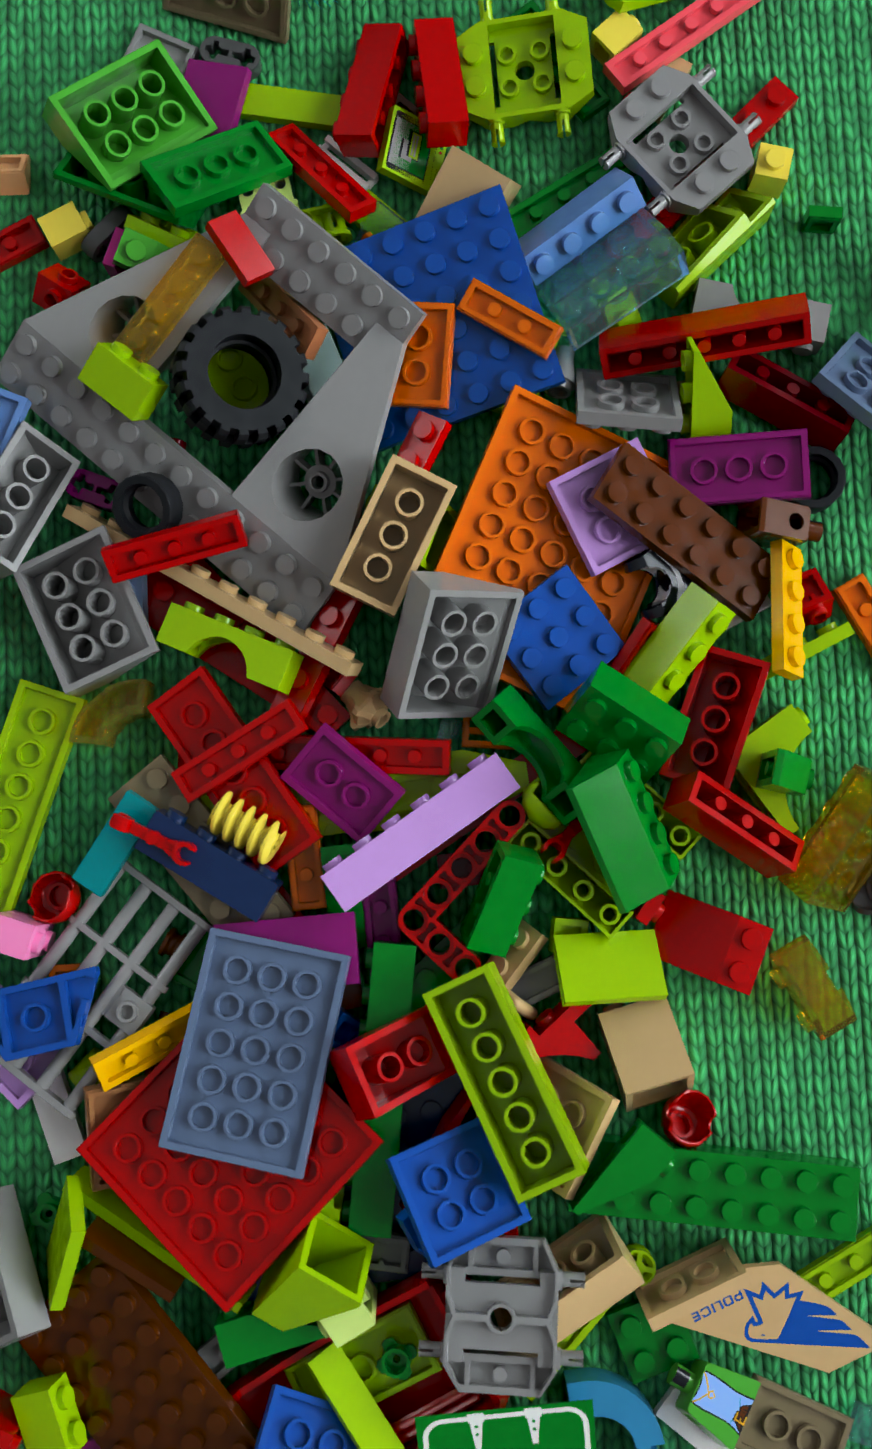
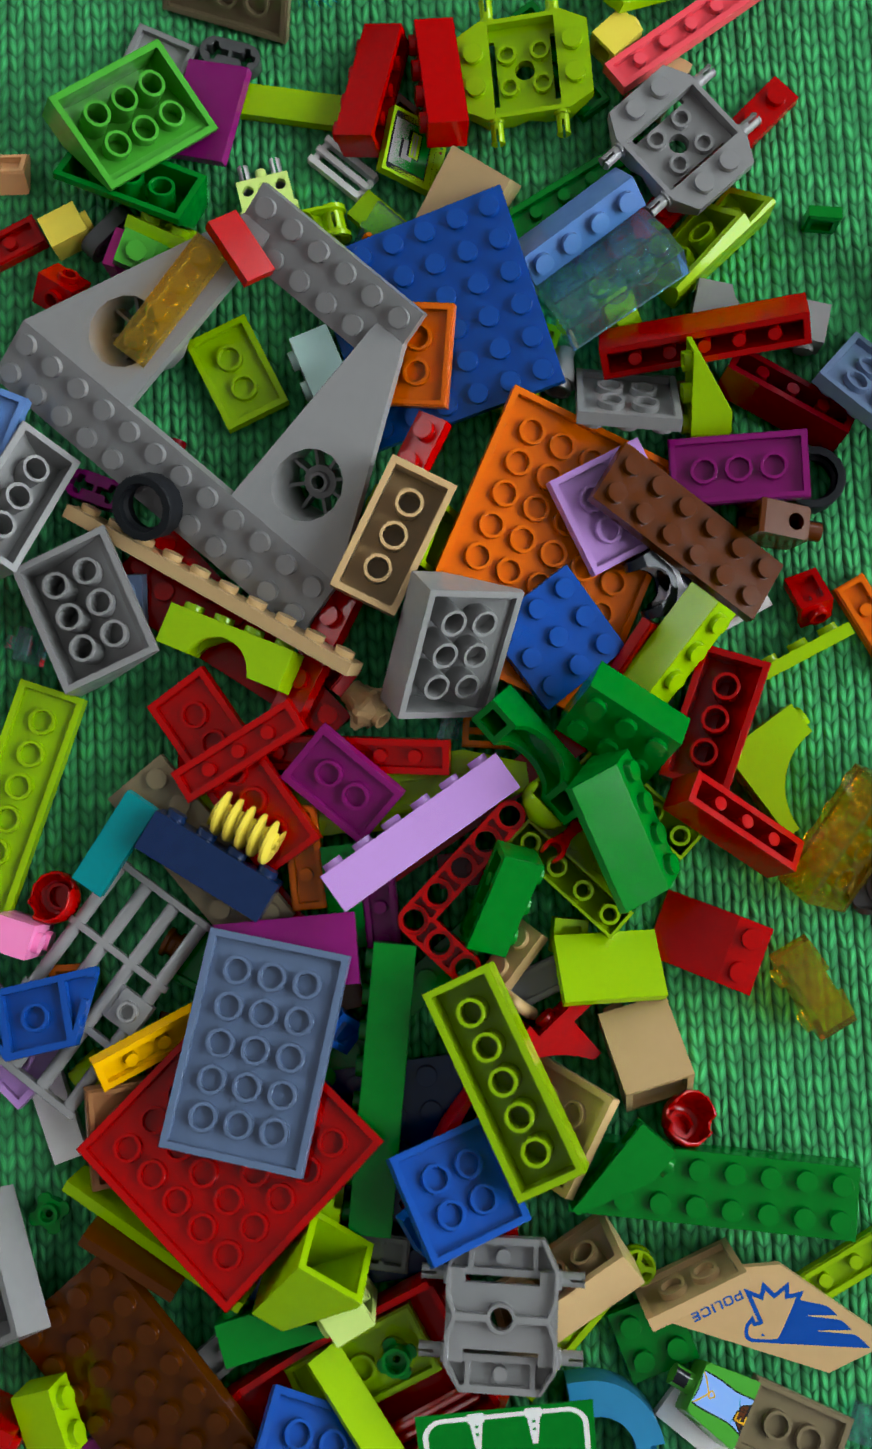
(27, 647): none -> clear light blue tile
(65, 1242): lime tile -> none
(111, 711): clear yellow brick -> none
(123, 381): lime brick -> none
(127, 824): red piece -> none
(174, 546): red plate -> none
(215, 168): green plate -> none
(265, 343): black tyre -> none
(283, 307): nougat plate -> none
(324, 174): red plate -> none
(391, 1064): red slope -> none
(510, 319): orange tile -> none
(650, 910): red plate -> none
(770, 170): light yellow brick -> none
(785, 772): green slope -> none
(786, 610): yellow plate -> none

